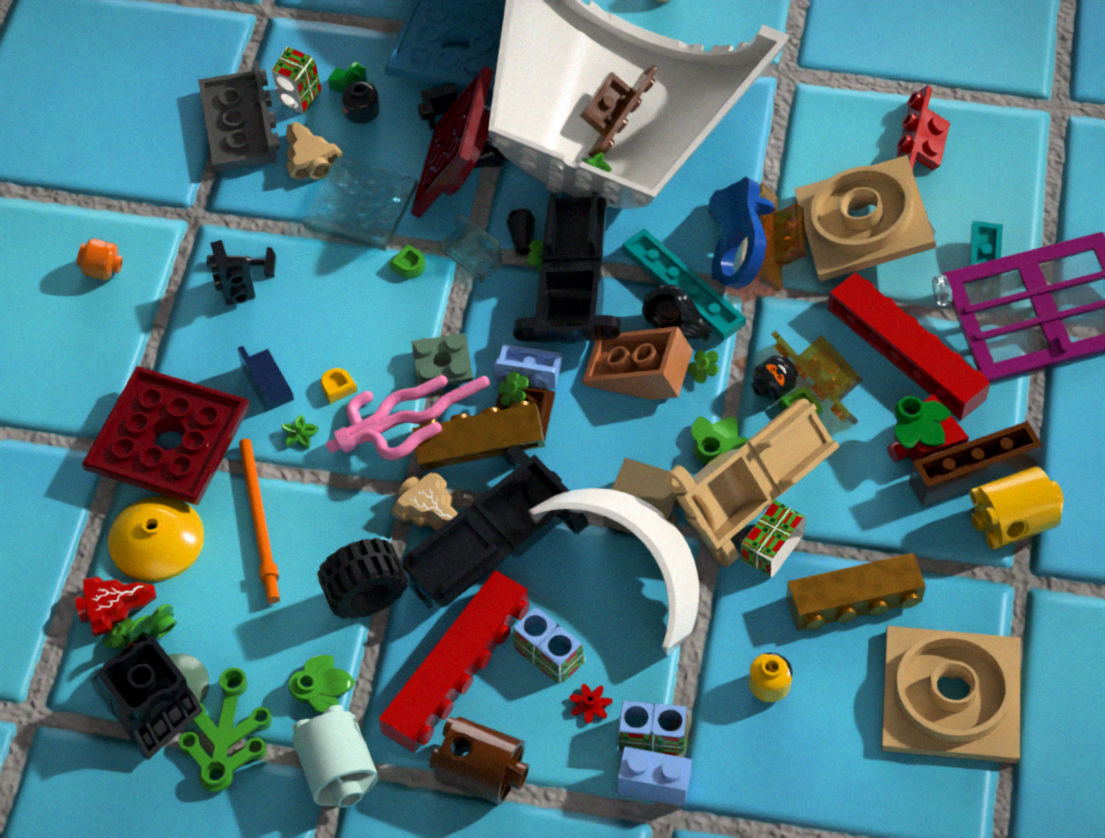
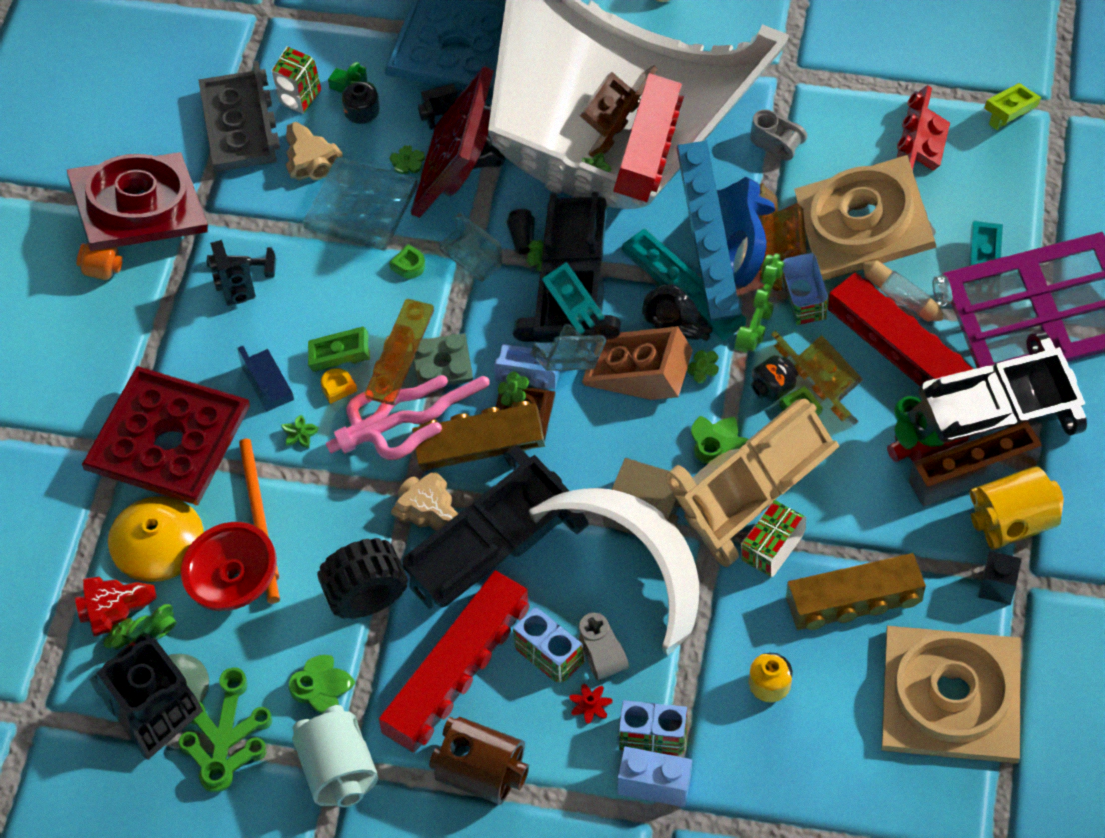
(119, 216): none -> dark red piece
(220, 555): none -> red dish
(338, 349): none -> bright green hinge
(399, 352): none -> clear orange bracket
(407, 160): none -> bright green plant
(569, 351): none -> clear light blue panel
(572, 297): none -> teal hinge
(601, 647): none -> light grey piece
(649, 138): none -> brick
(708, 231): none -> dark azure plate
(749, 337): none -> bright green plant
(776, 134): none -> light grey piece
(801, 269): none -> light blue piece
(902, 291): none -> piece
(1000, 577): none -> black brick
(1003, 395): none -> black piece
(1010, 104): none -> lime hinge

